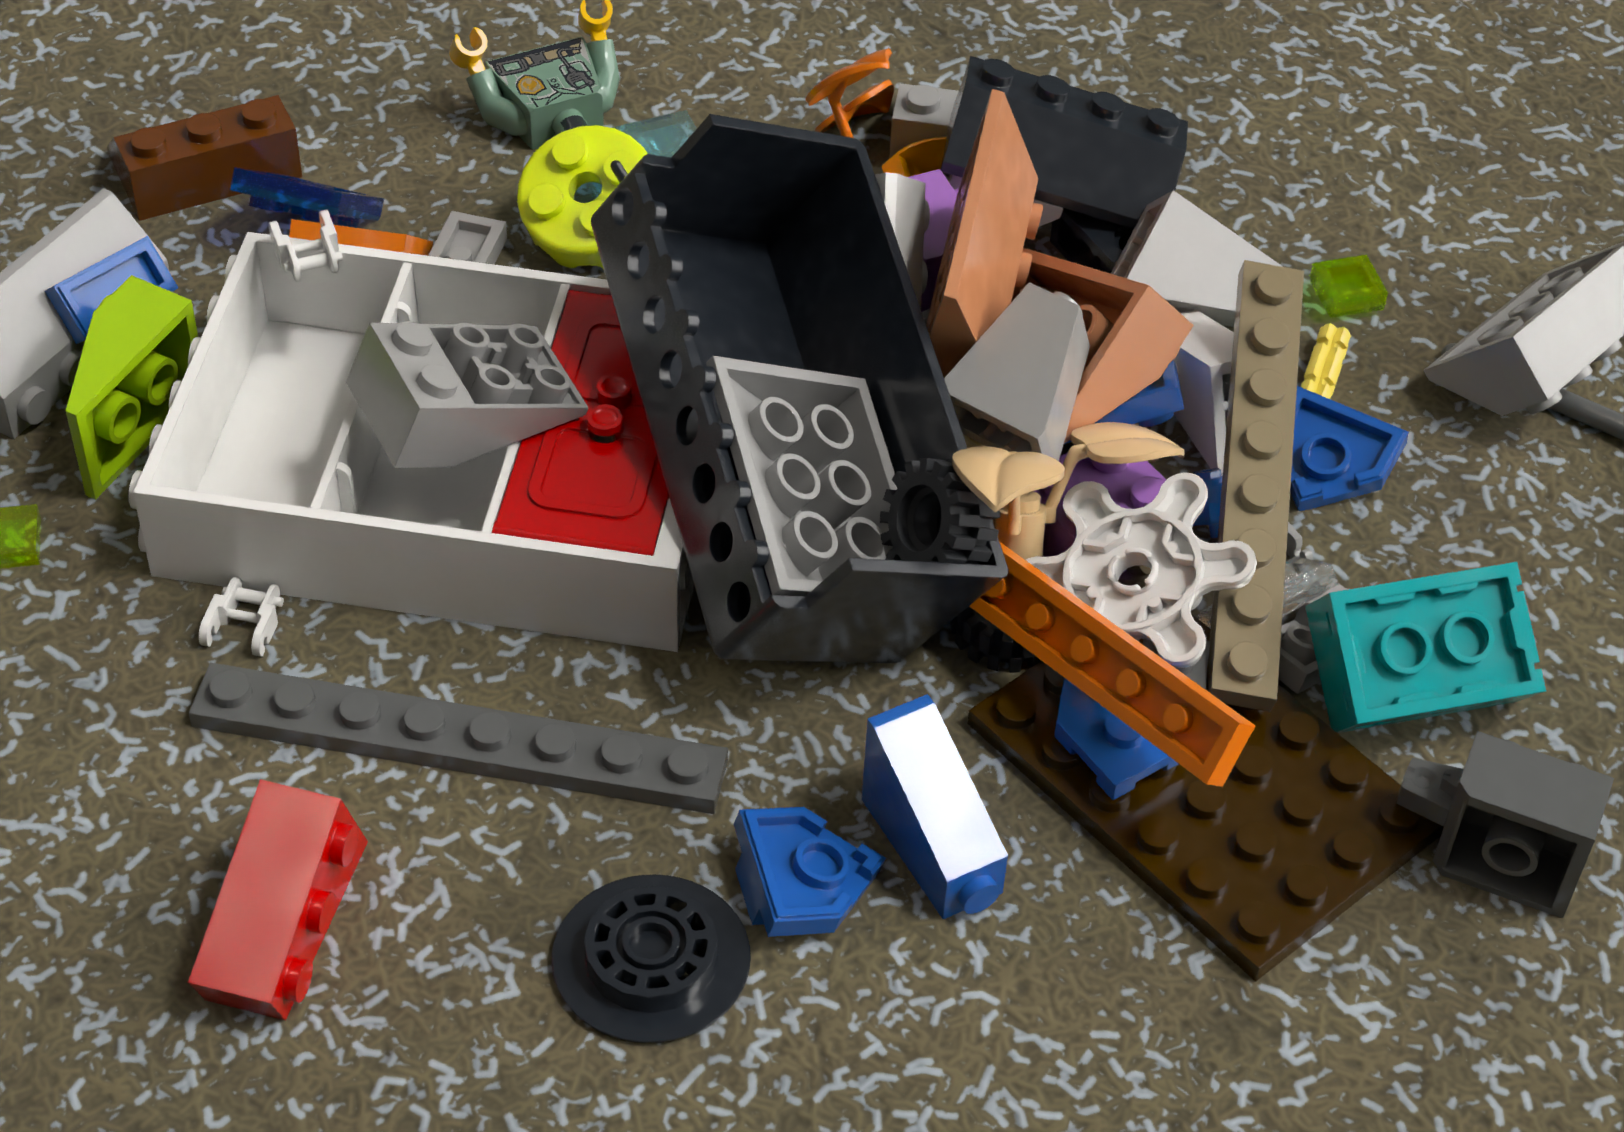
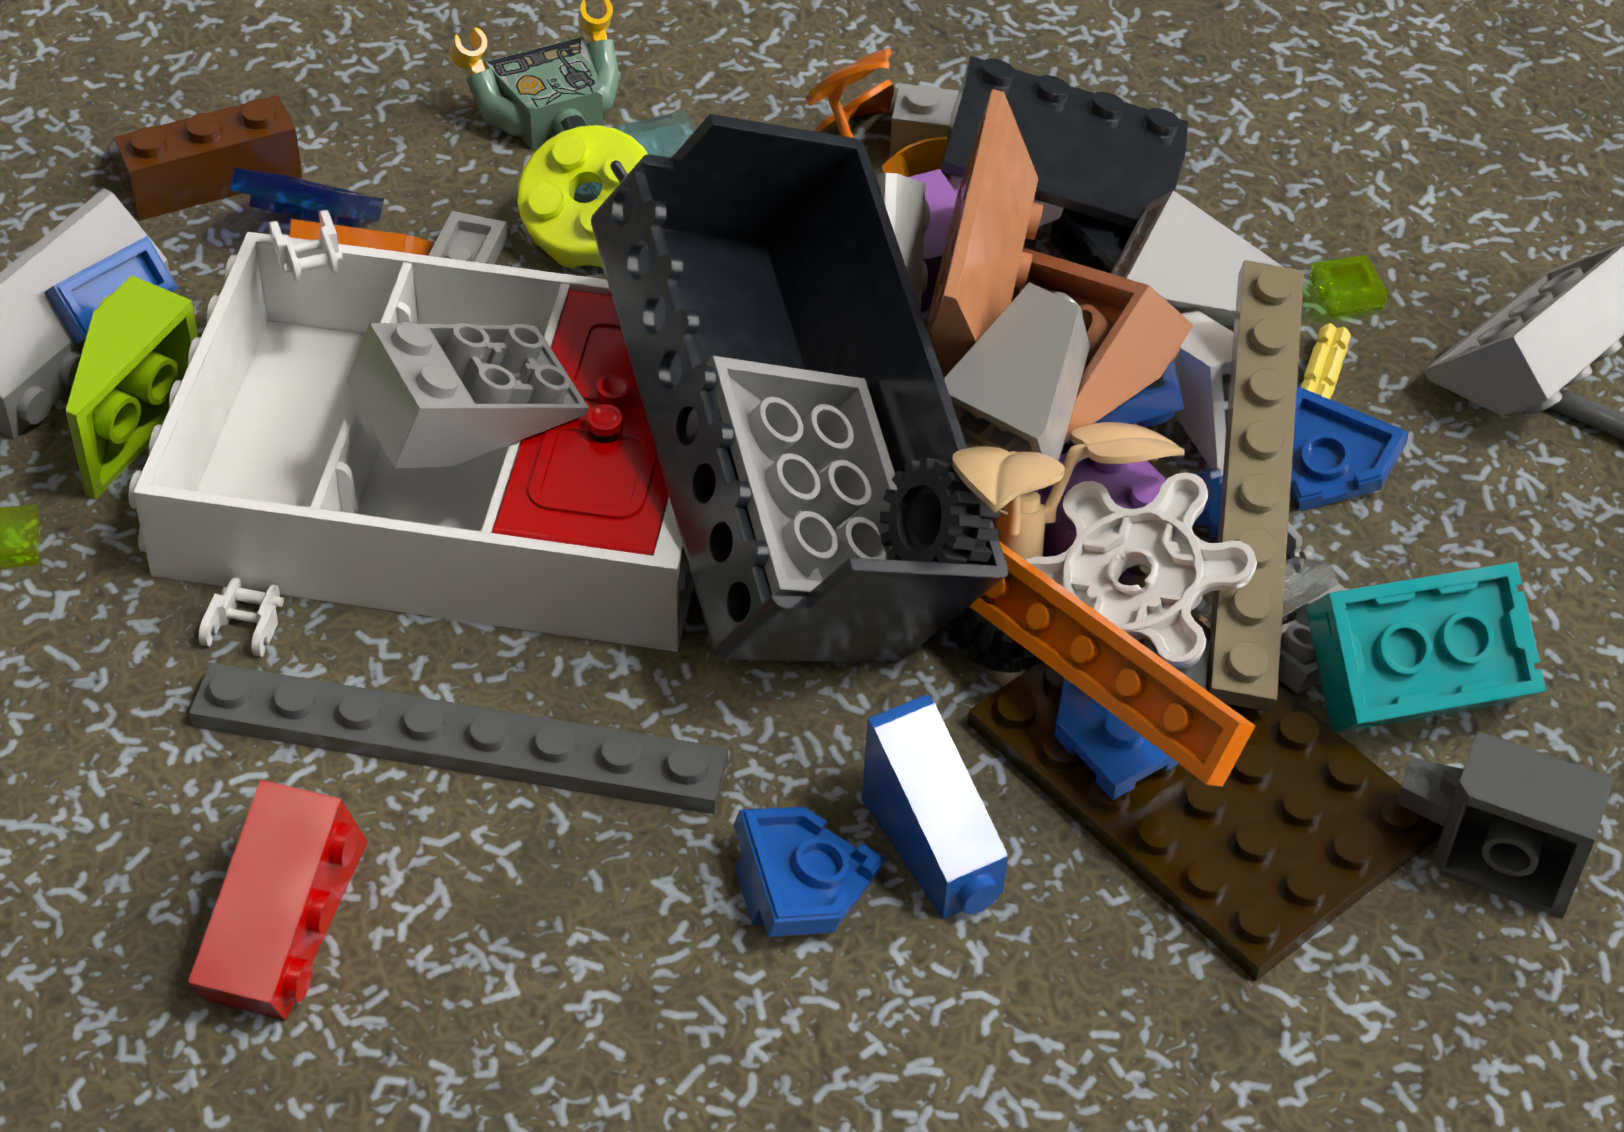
(650, 937): black wheel -> none

